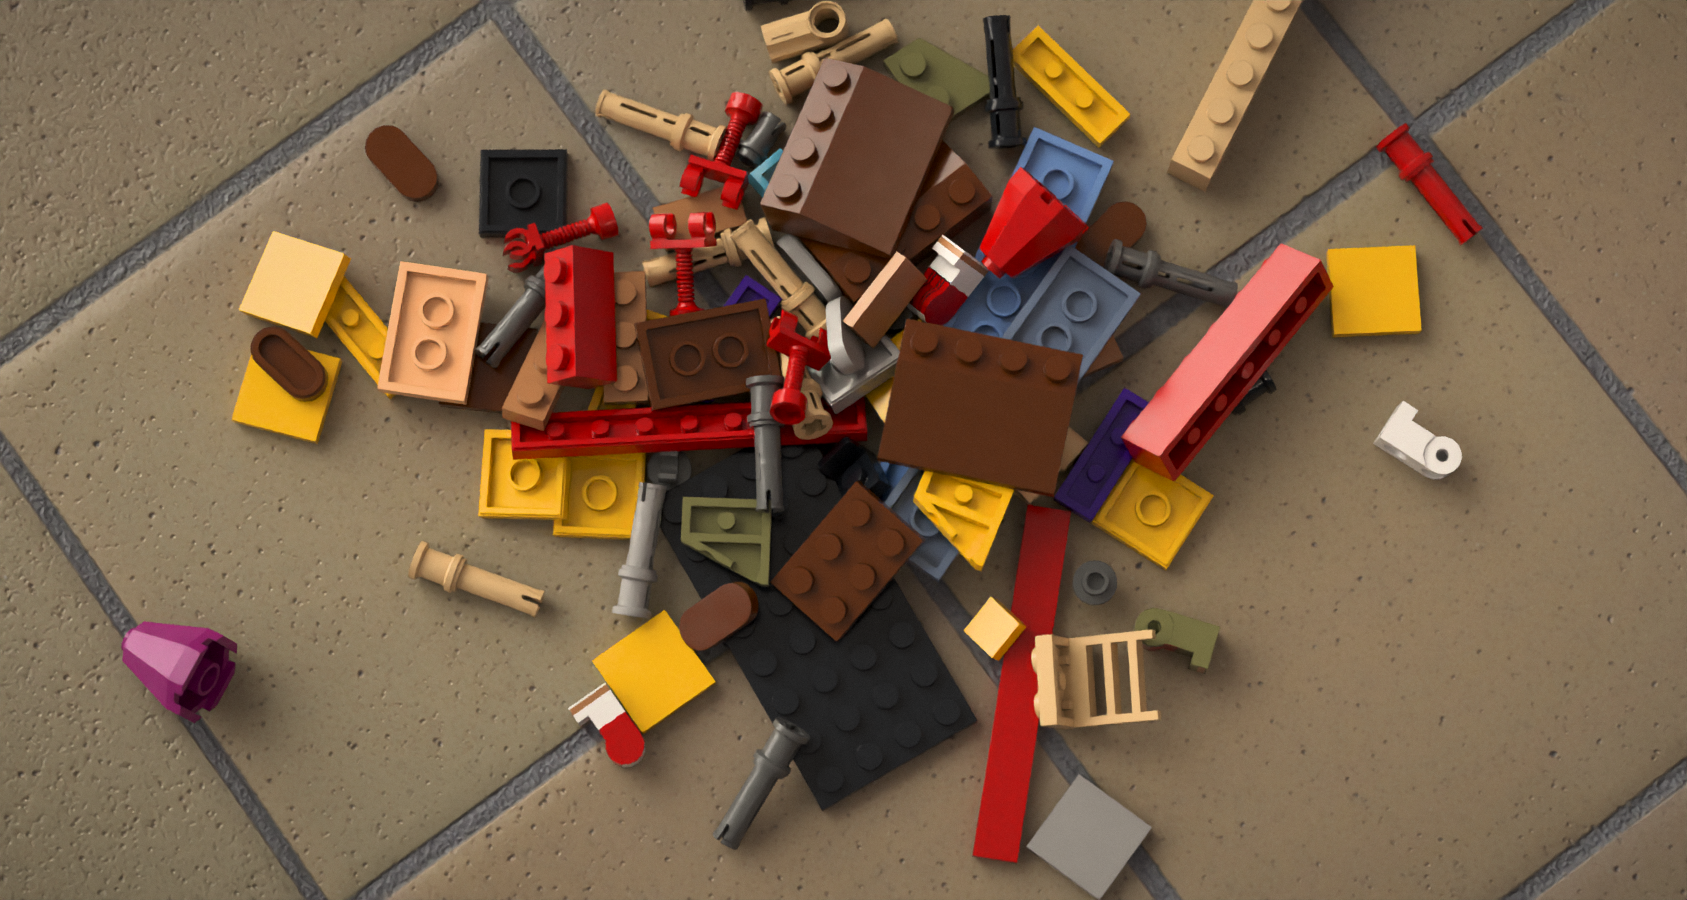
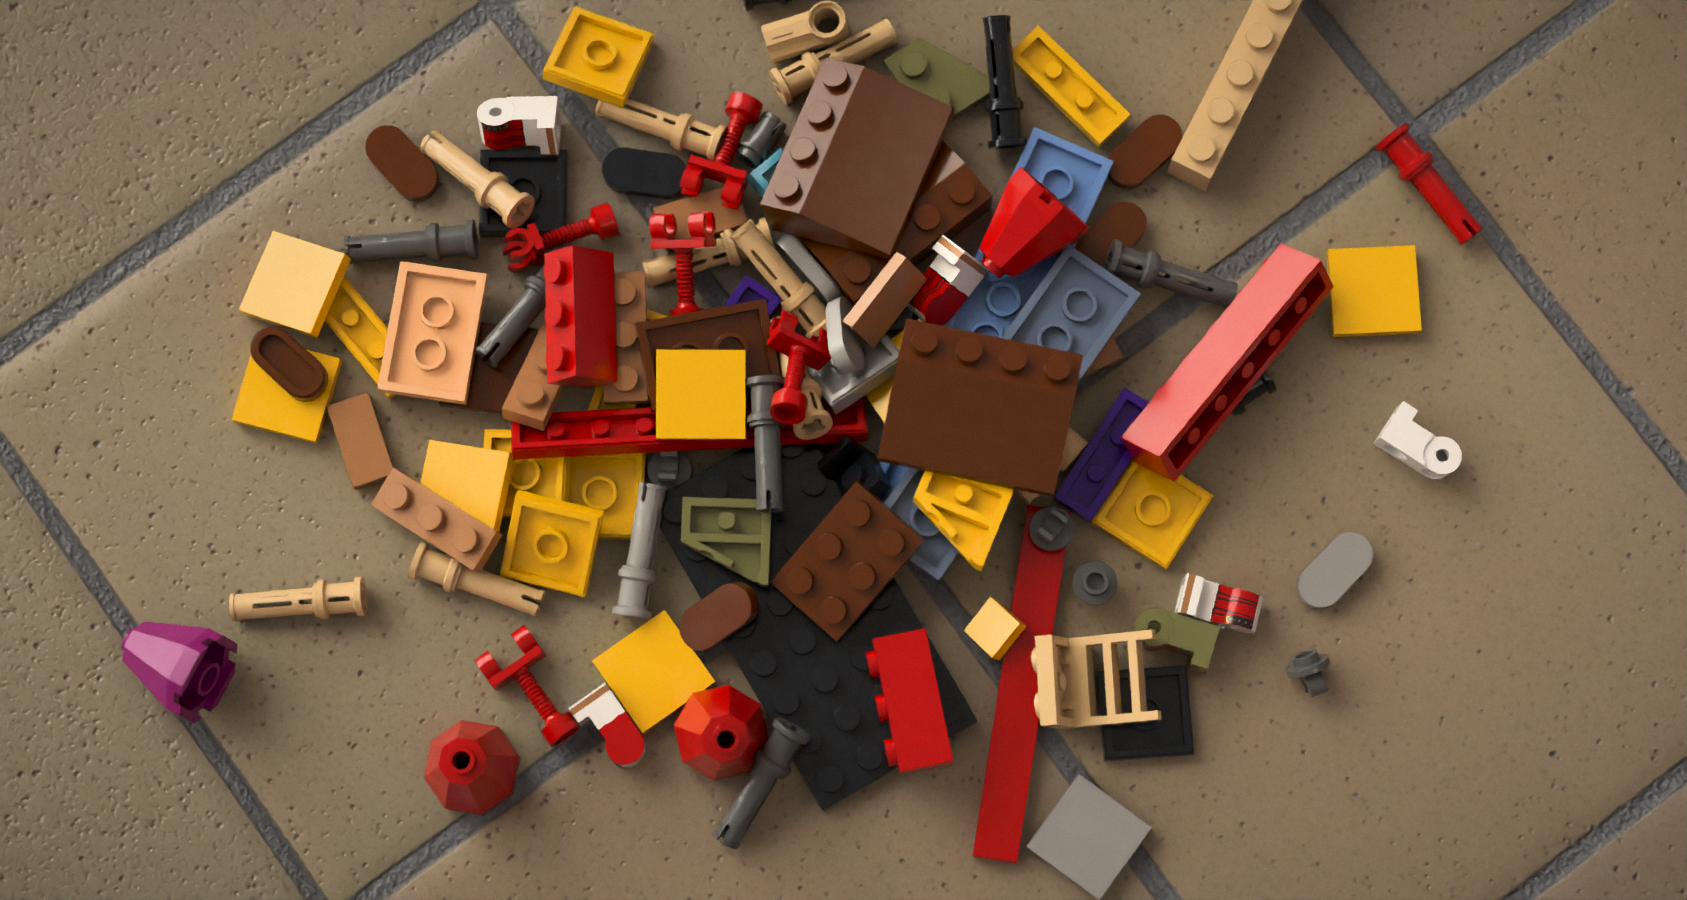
(322, 605): none -> tan pin
(361, 440): none -> medium nougat tile
(432, 242): none -> dark grey pin
(436, 520): none -> medium nougat plate
(470, 478): none -> yellow tile
(486, 779): none -> red cone
(490, 188): none -> tan pin
(521, 123): none -> white leg
(551, 543): none -> yellow tile
(557, 725): none -> red bar
(598, 56): none -> yellow tile
(643, 173): none -> black tile
(700, 394): none -> yellow tile
(709, 714): none -> red cone
(910, 702): none -> red brick
(1051, 528): none -> dark grey plate
(1144, 151): none -> reddish brown tile
(1168, 737): none -> black tile
(1218, 604): none -> leg
(1308, 667): none -> dark grey plate
(1334, 570): none -> light grey tile

